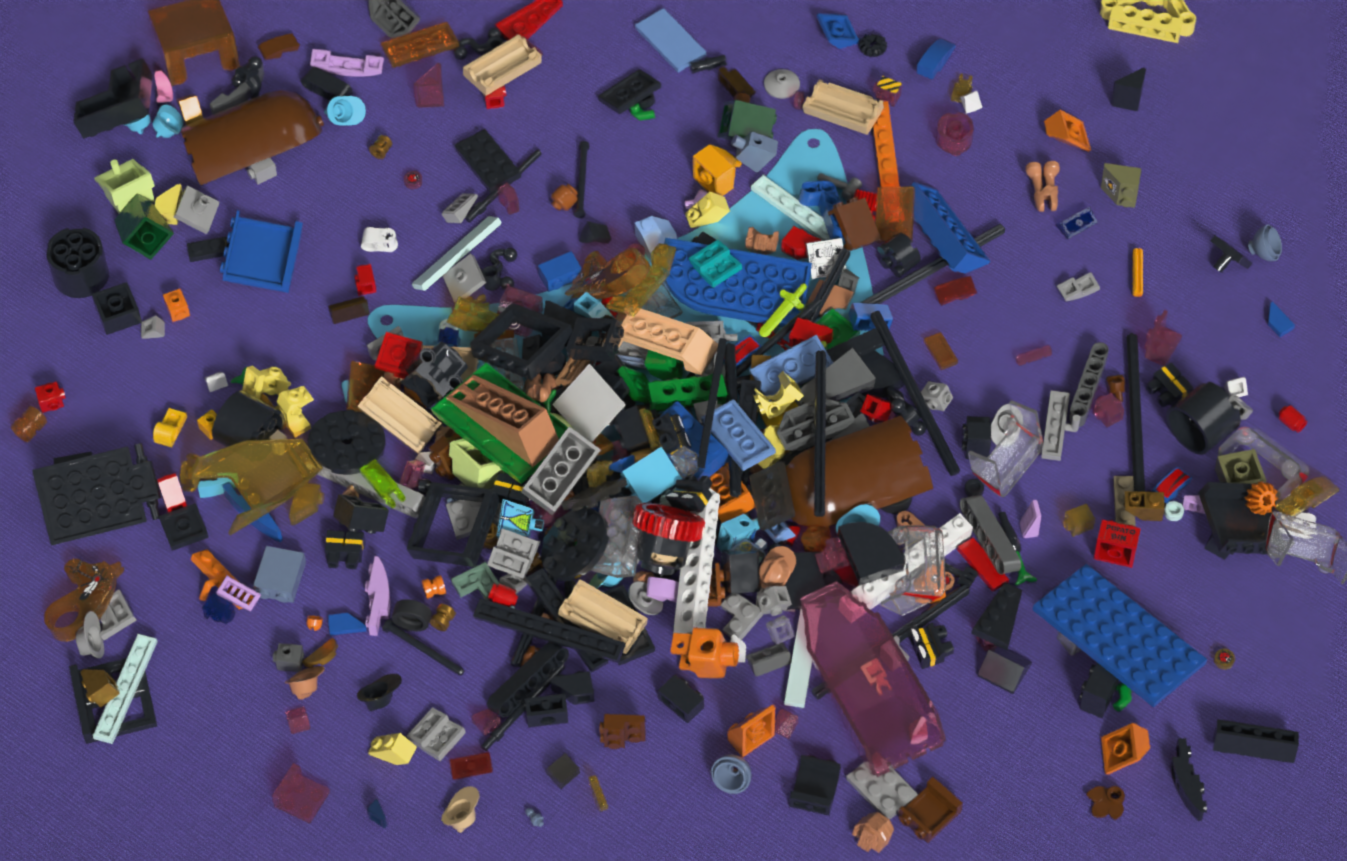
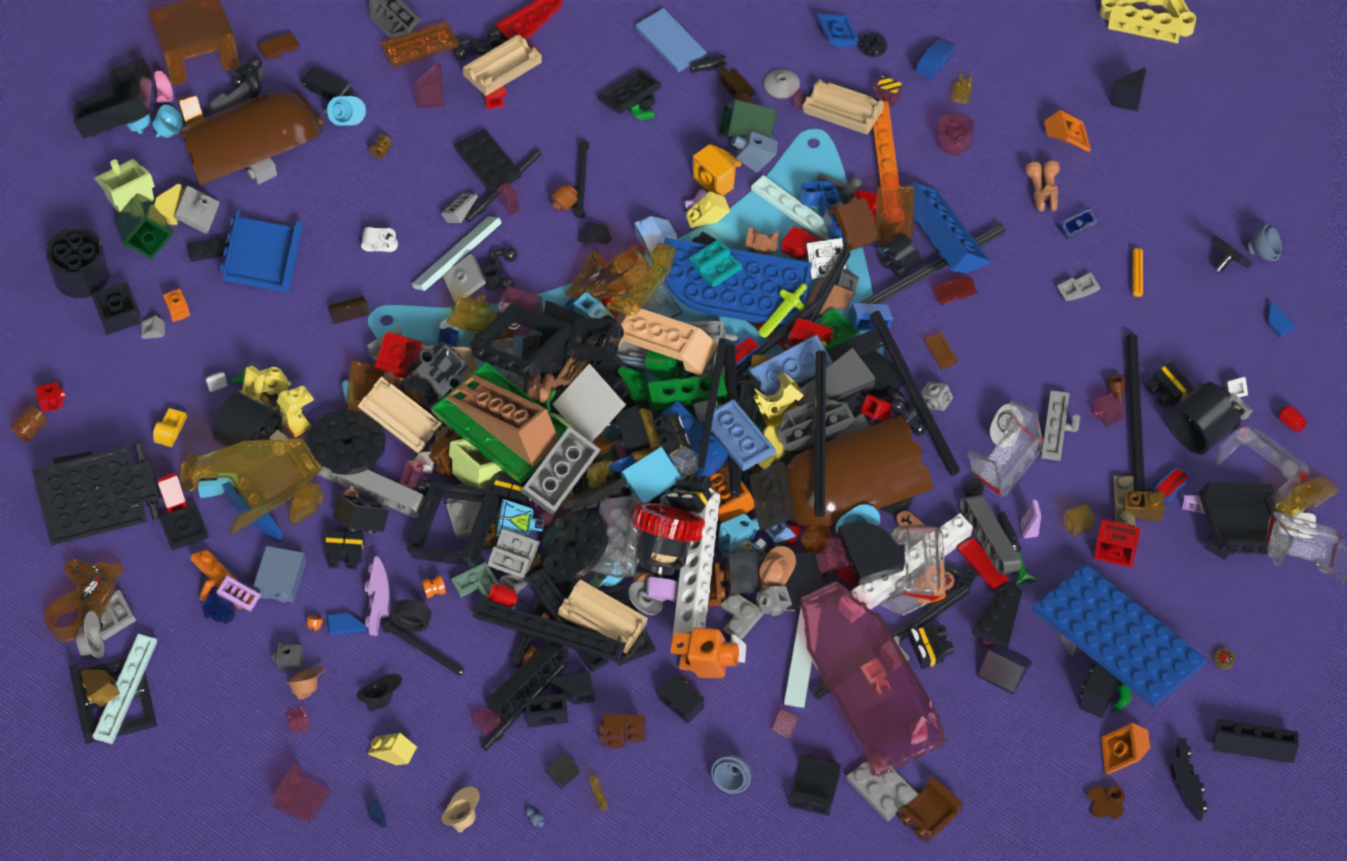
(206, 423): yellow plate -> none
(322, 655): pearl gold tile -> none
(346, 66): lavender slope -> none
(365, 280): red brick -> none
(381, 482): clear neon green hinge -> none
(413, 180): clear pink tile -> none
(436, 734): light grey slope -> none
(442, 617): pearl gold wheel -> none
(471, 765): clear red slope -> none
(559, 271): blue brick -> none
(753, 731): orange slope -> none
(769, 659): dark grey slope -> none
(785, 631): clear plate -> none
(873, 832): nougat hair -> none
(971, 102): white slope -> none
(976, 435): black brick -> none
(1033, 355): clear pink axle -> none
(1090, 377): dark grey beam -> none
(1121, 184): olive slope -> none
(1161, 341): clear pink bracket -> none
(1174, 511): light aqua tile -> none
(1239, 468): olive slope -> none
(1261, 498): orange gear -> none

